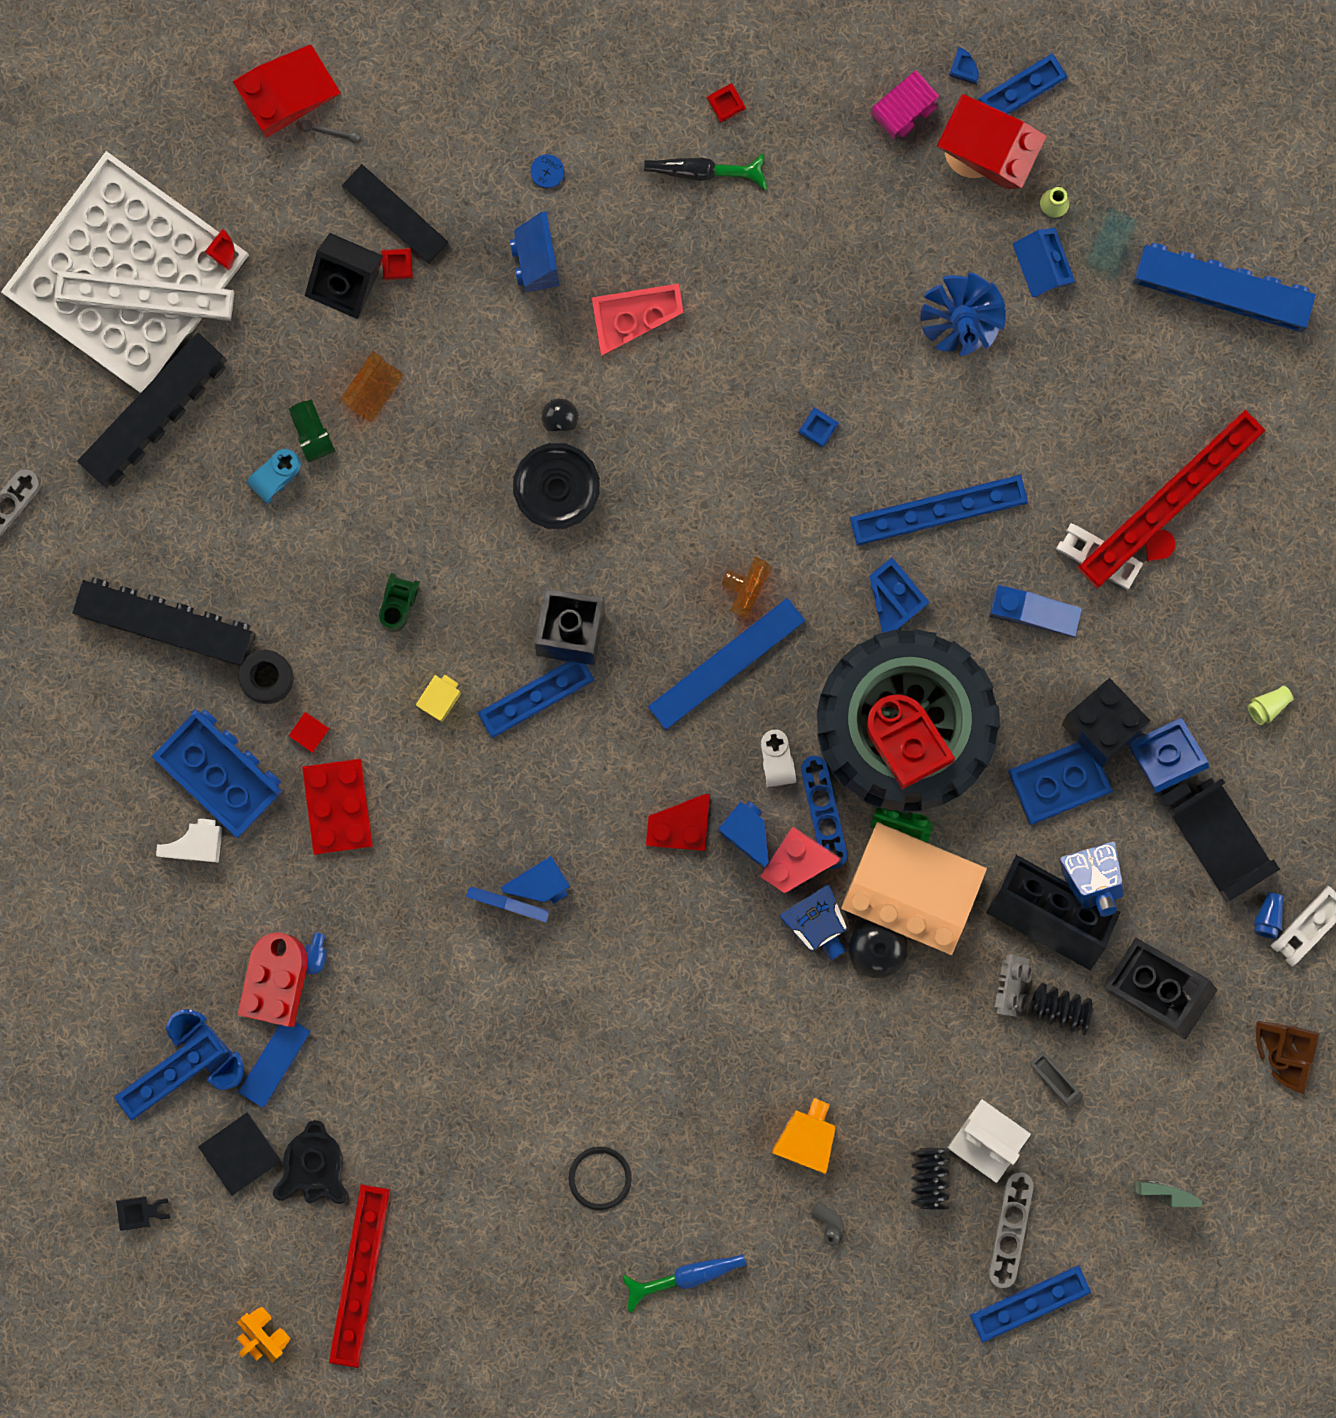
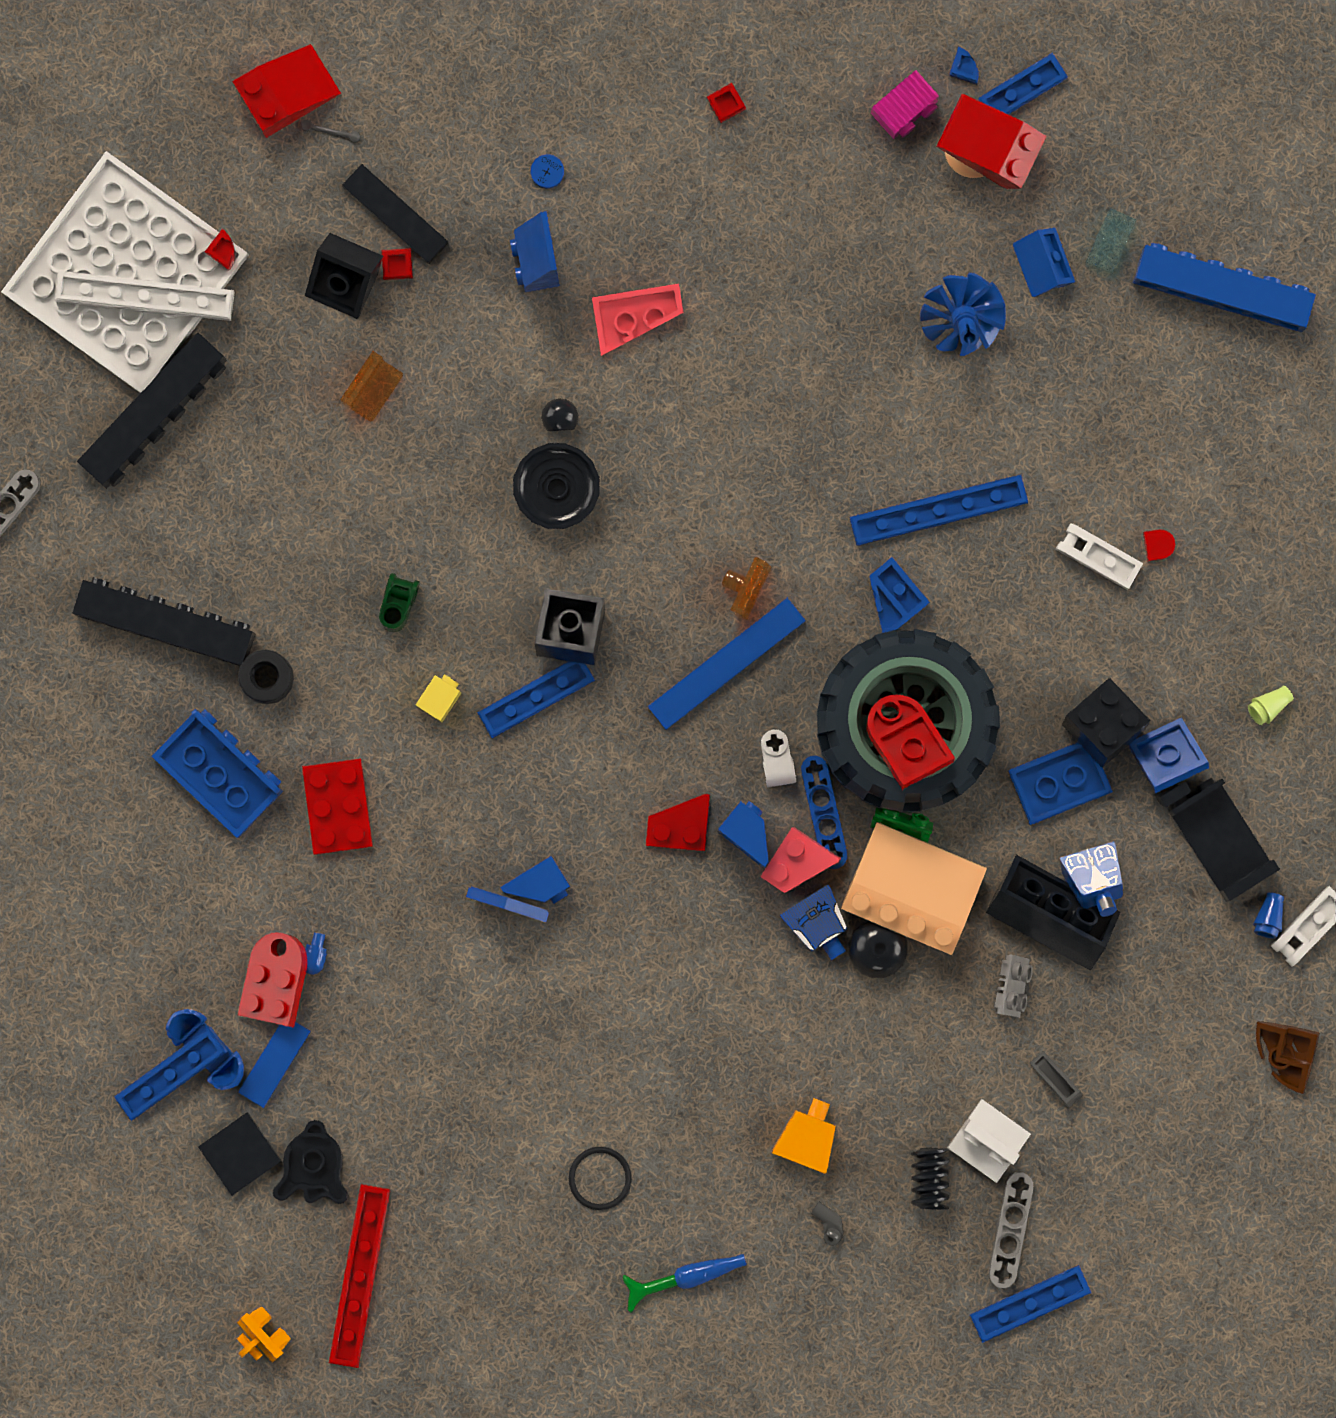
(135, 1212): black plate -> none
(199, 843): white arch -> none
(271, 478): dark azure piece -> none
(309, 732): red tile -> none
(313, 436): dark green piece -> none
(705, 169): black piece -> none
(818, 427): blue tile -> none
(1034, 611): slope -> none
(1050, 206): yellowish green cone -> none
(1061, 1008): black piece -> none
(1161, 988): black slope -> none
(1170, 499): red tile -> none
(1172, 1195): sand green slope -> none

